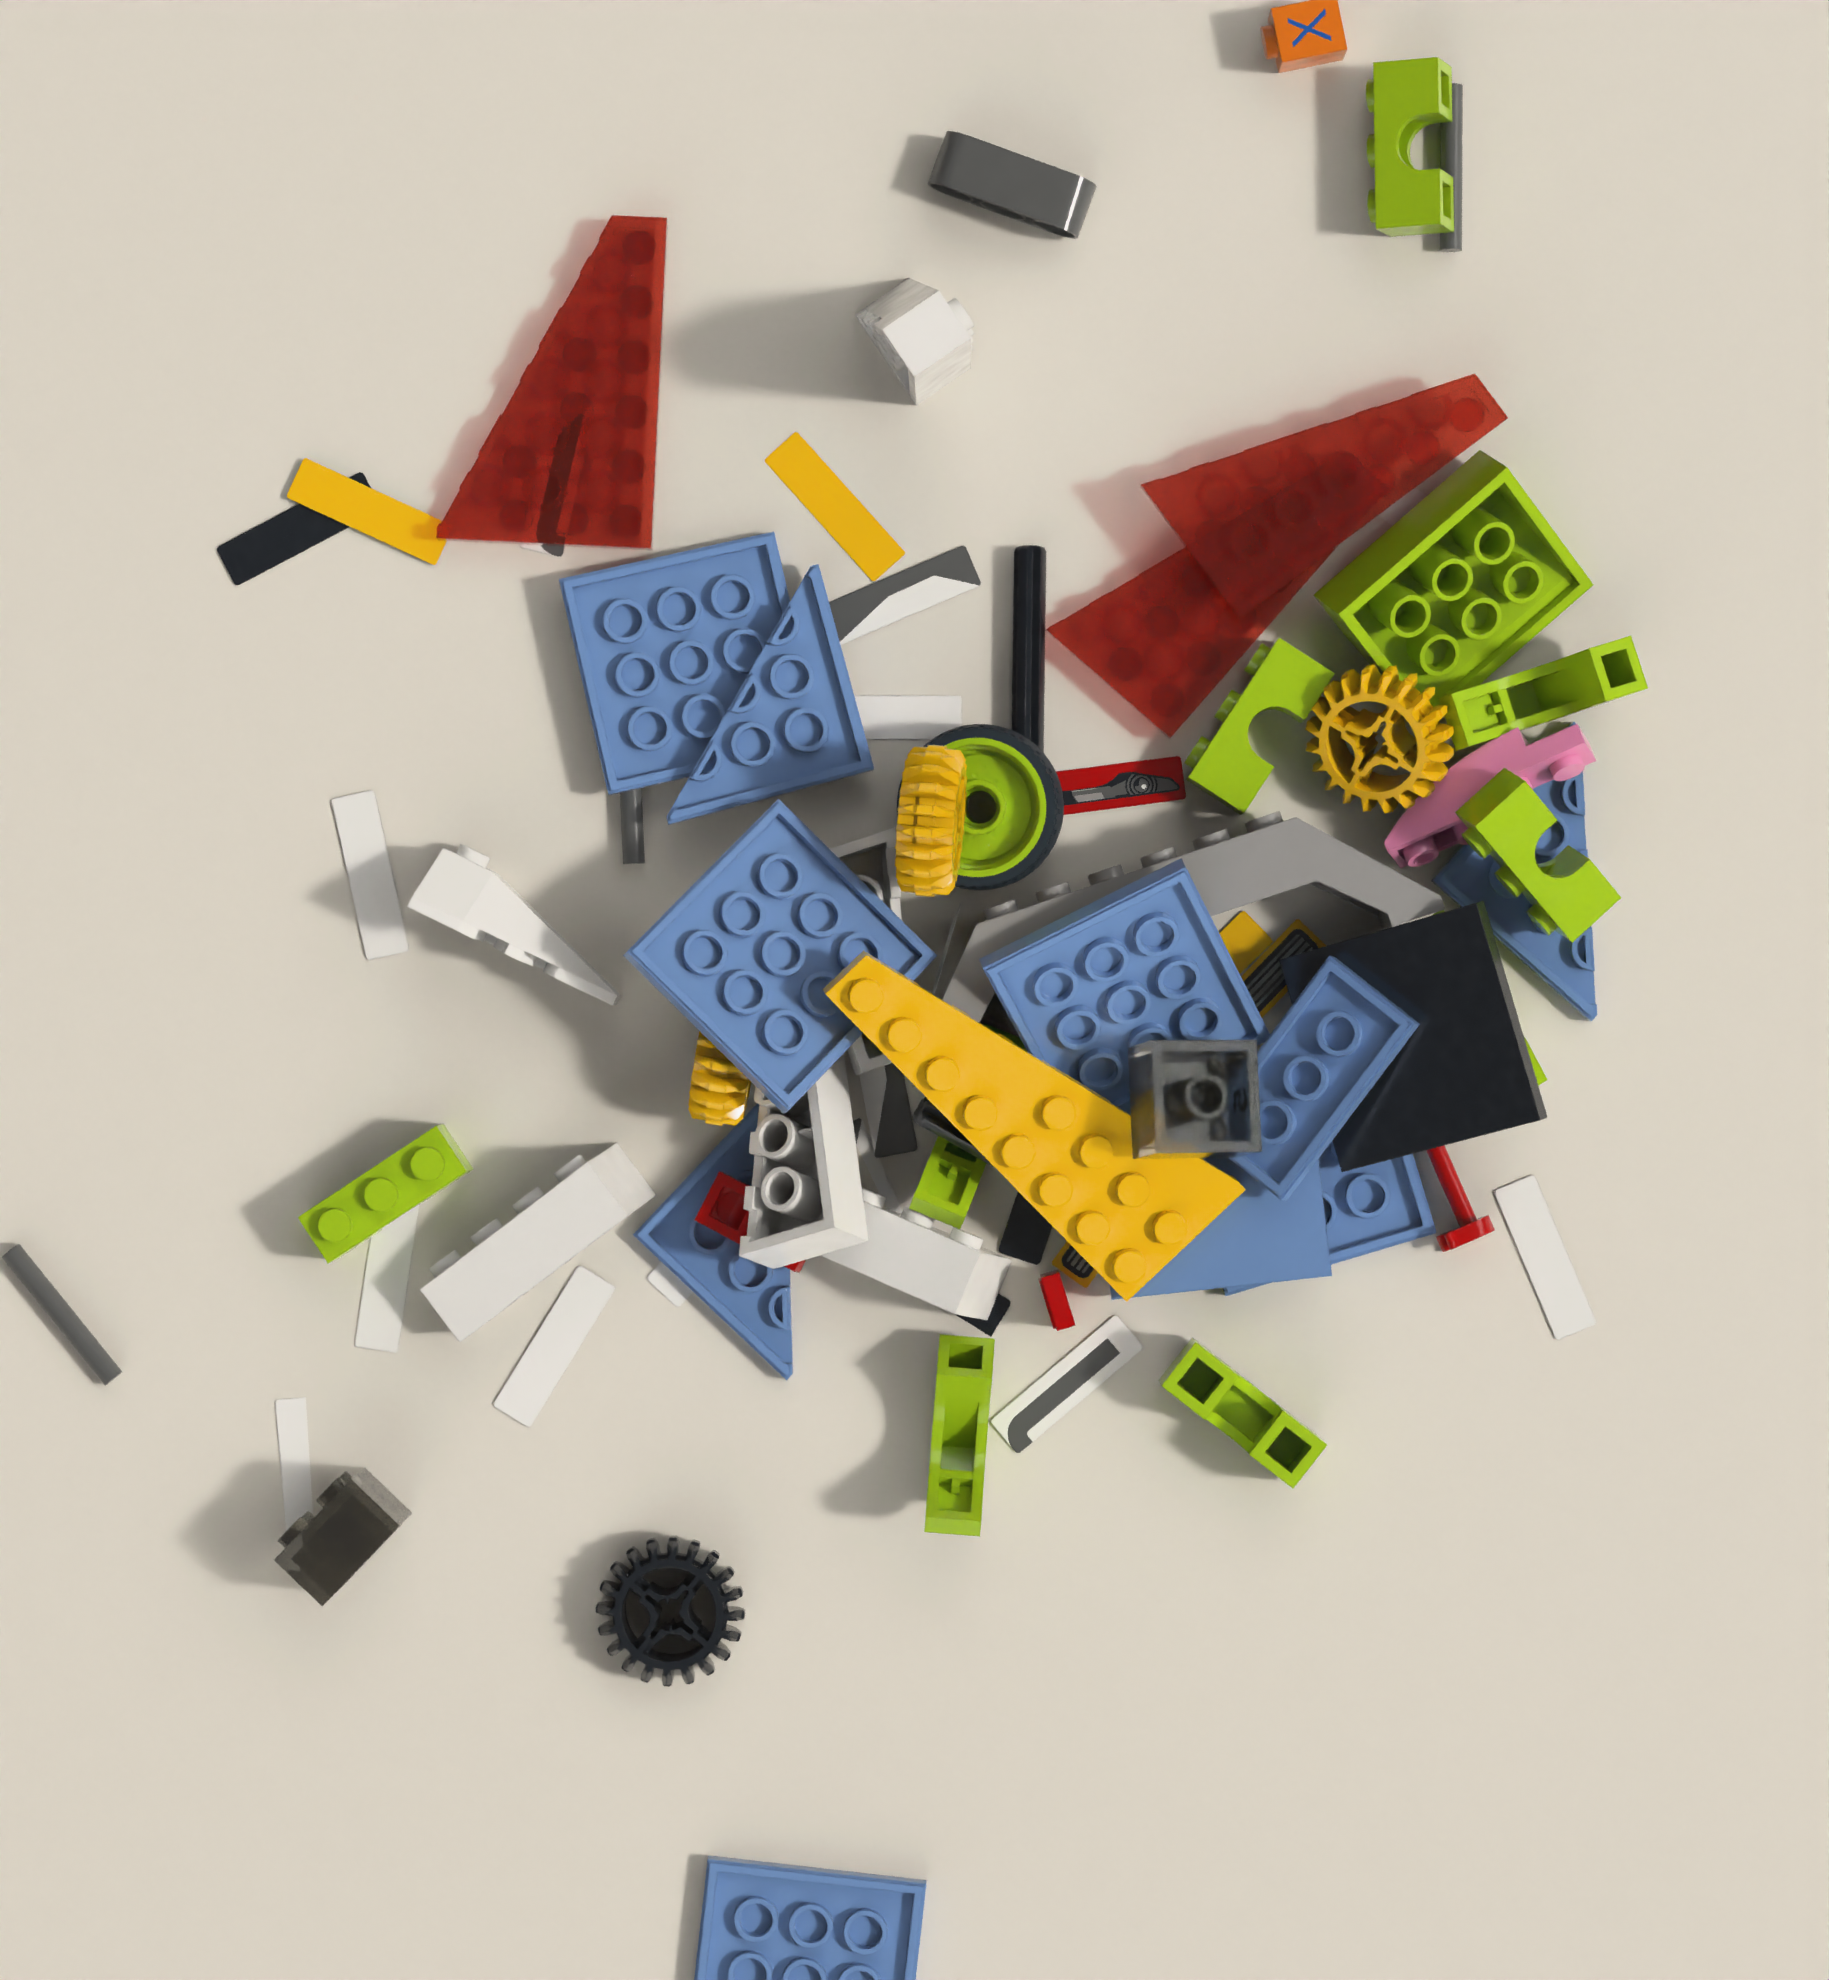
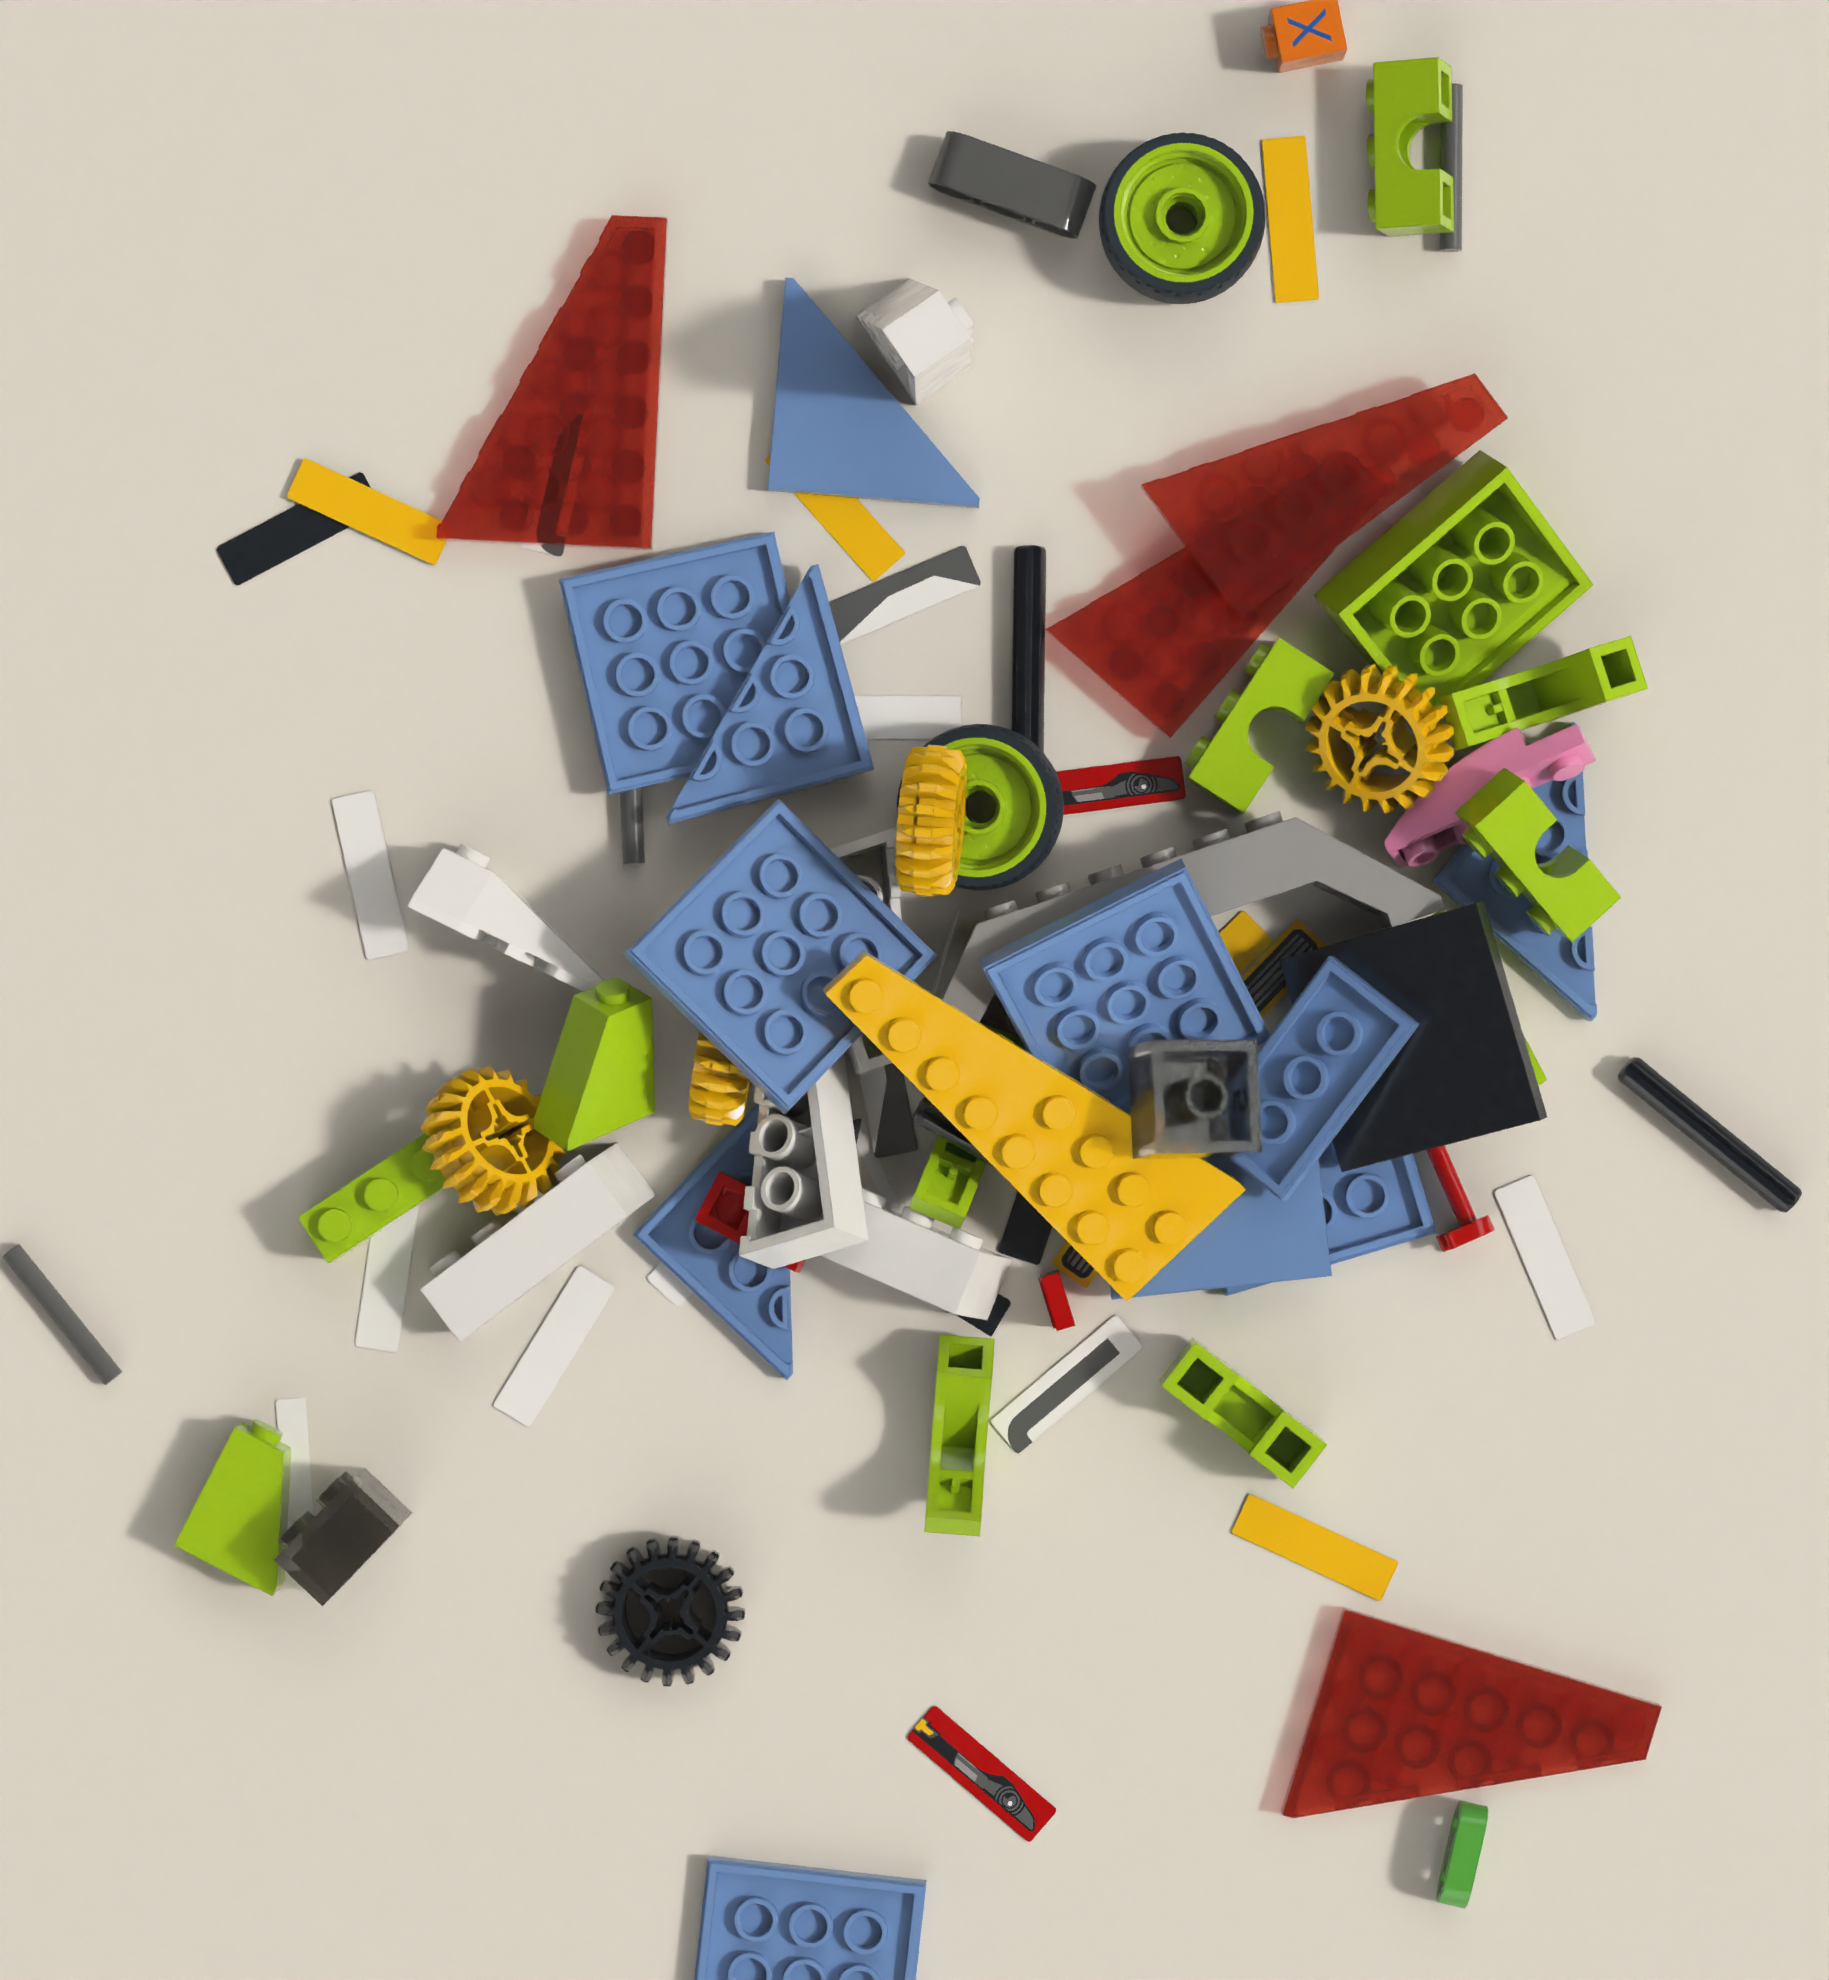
(244, 1508): none -> lime slope
(488, 1142): none -> yellow gear
(600, 1066): none -> lime slope
(842, 427): none -> medium blue tile
(981, 1773): none -> red sticker
(1189, 175): none -> lime wheel
(1290, 219): none -> yellow sticker
(1314, 1547): none -> yellow sticker
(1437, 1716): none -> clear red wing
(1462, 1854): none -> bright green beam
(1709, 1134): none -> black axle

